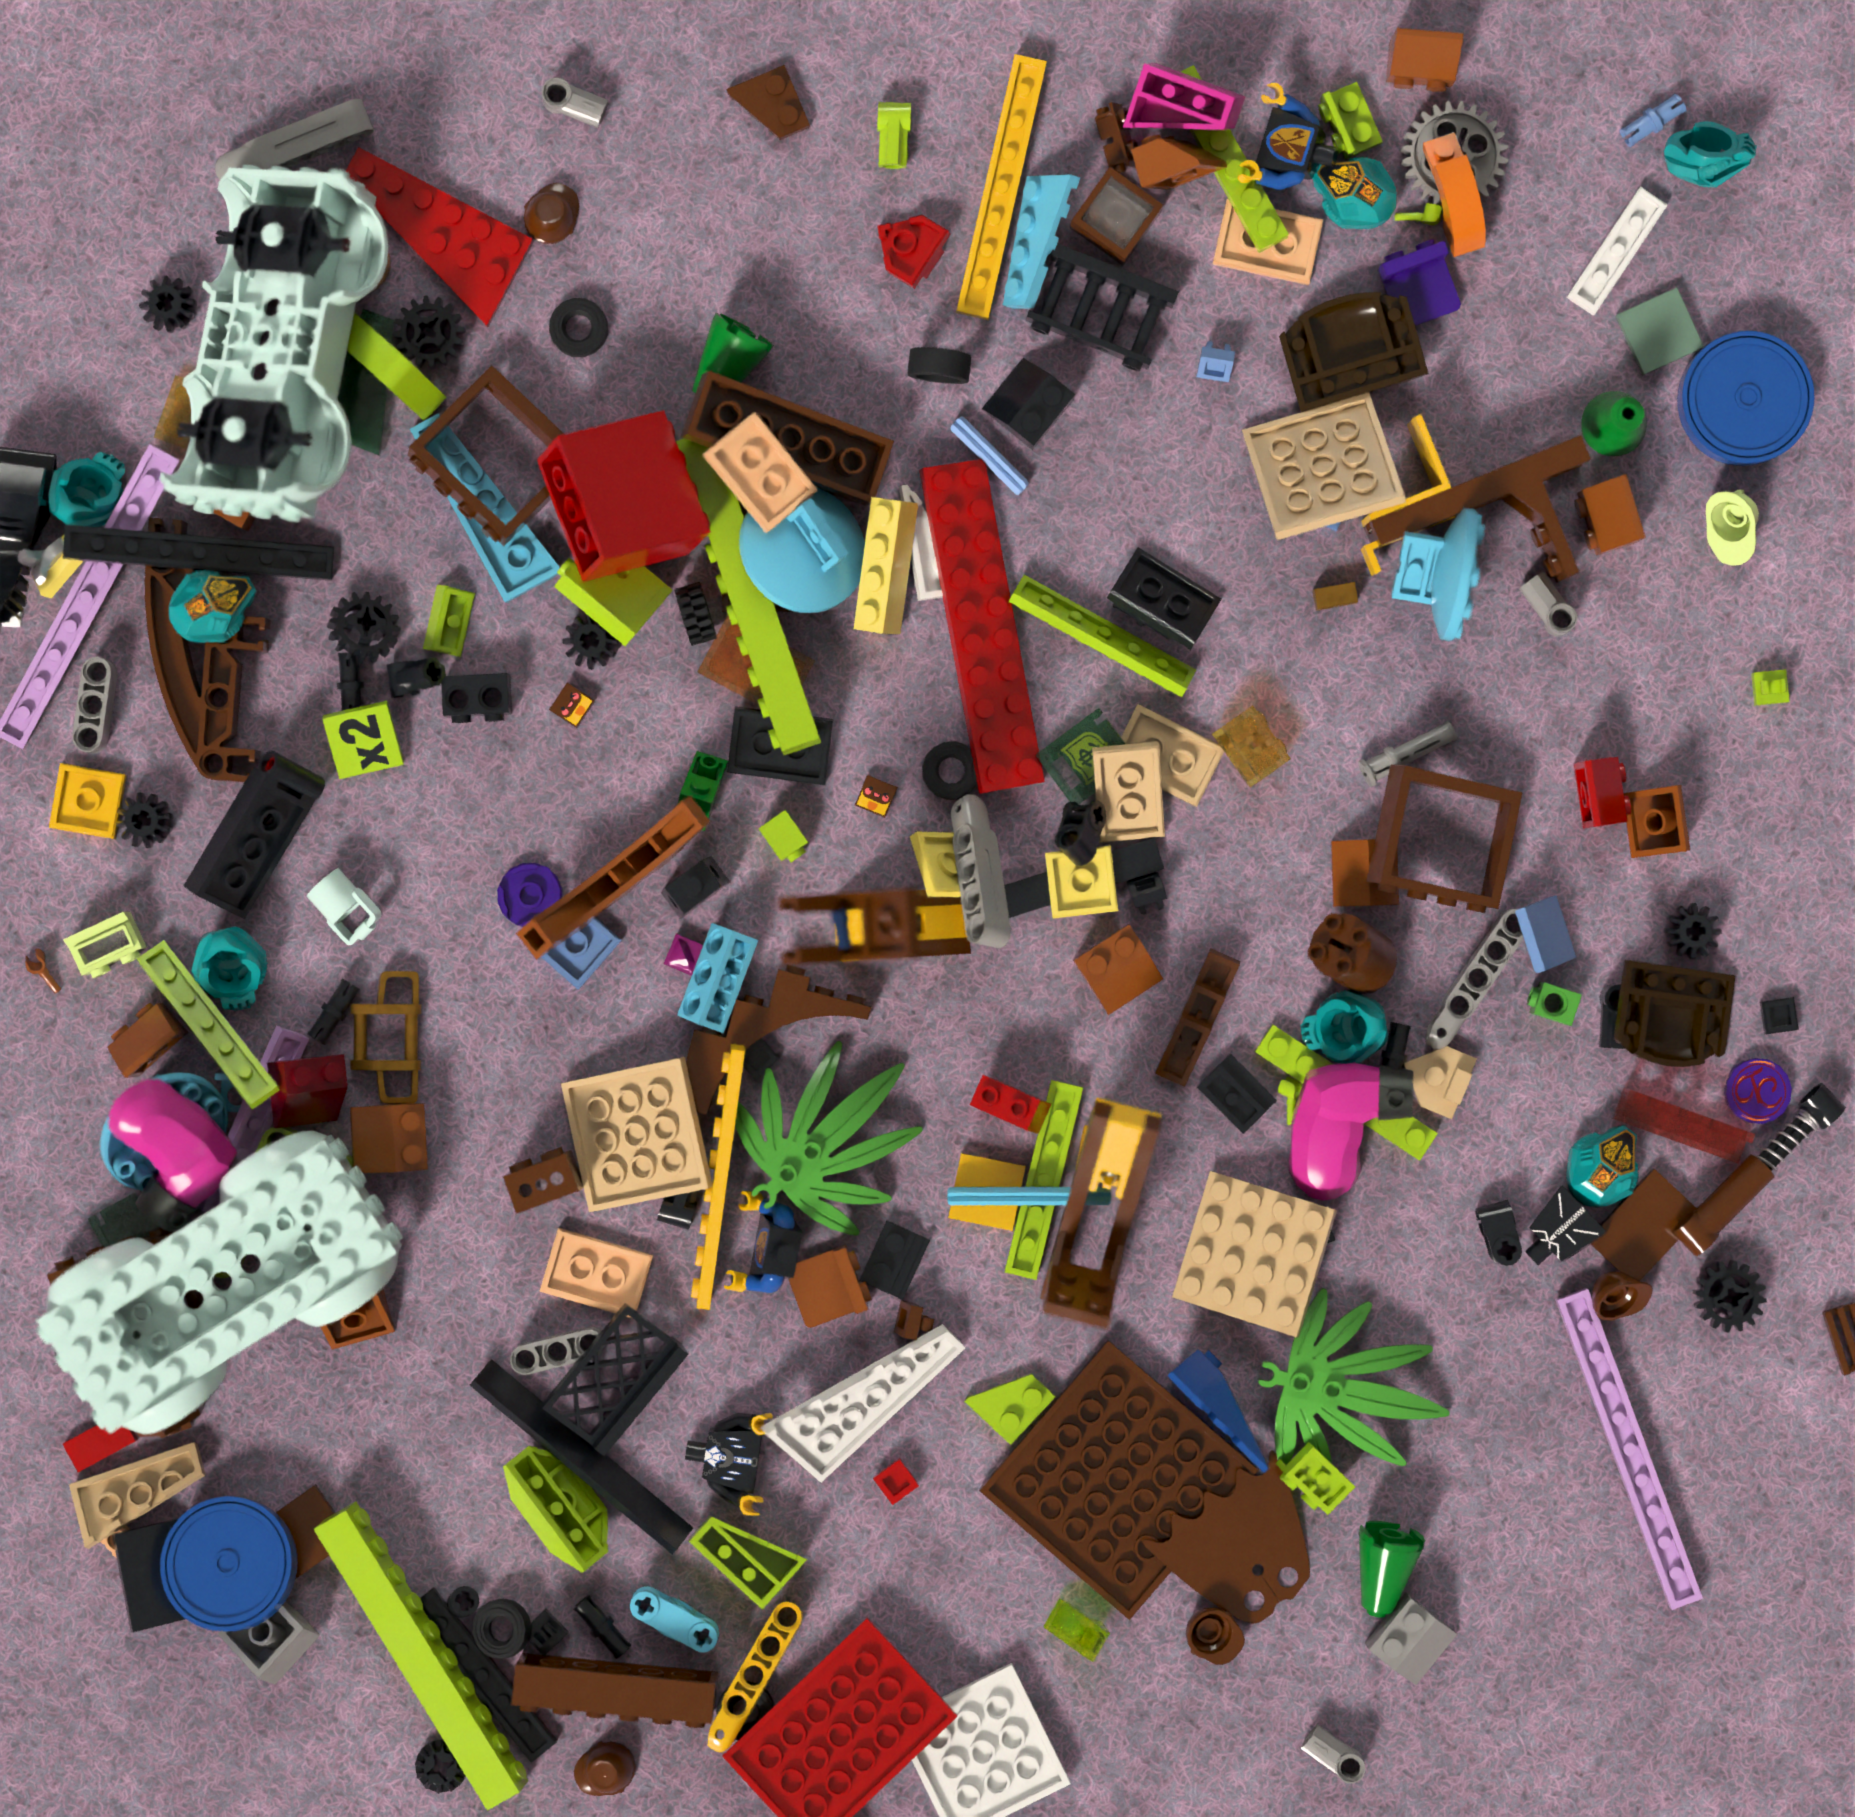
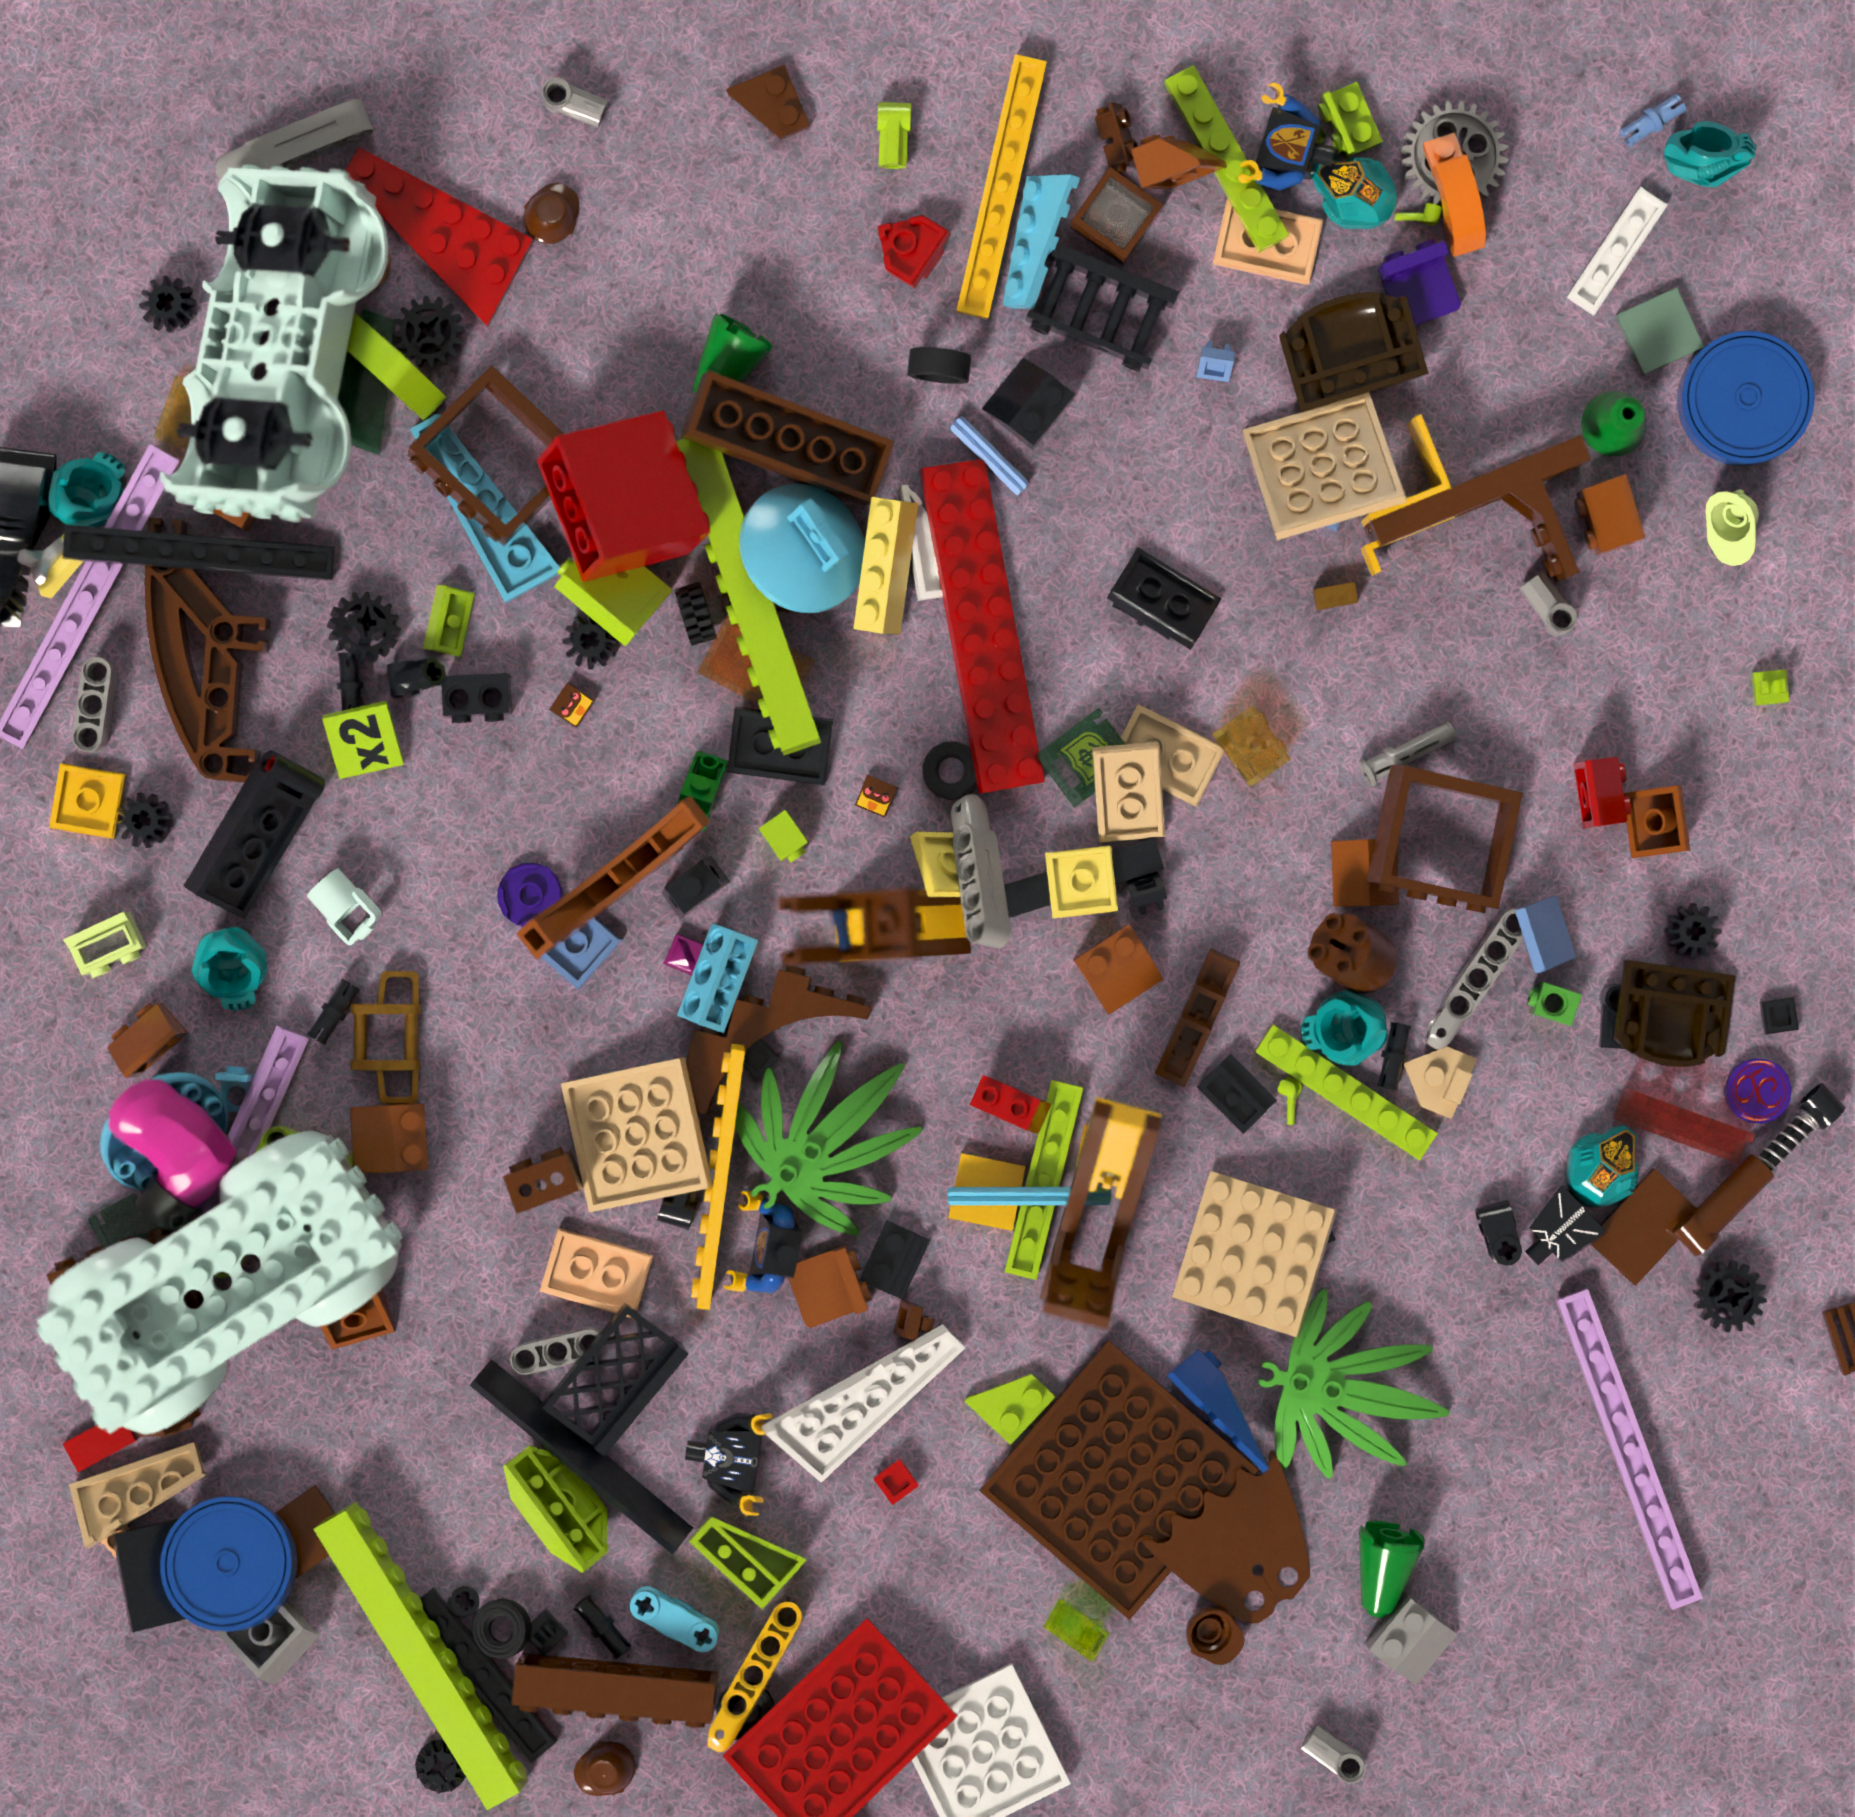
(39, 968): dark orange hand -> none
(208, 1024): lime plate -> none
(210, 606): teal helmet -> none
(308, 1090): dark red slope -> none
(592, 342): black tyre -> none
(760, 472): light nougat tile -> none
(1080, 832): black piece -> none
(1102, 635): lime plate -> none
(1181, 101): dark pink wedge -> none
(1317, 1478): lime bracket -> none
(1331, 1121): dark pink piece -> none
(1423, 58): dark orange slope -> none
(1442, 572): medium azure bracket -> none
(1619, 1295): reddish brown hat -> none

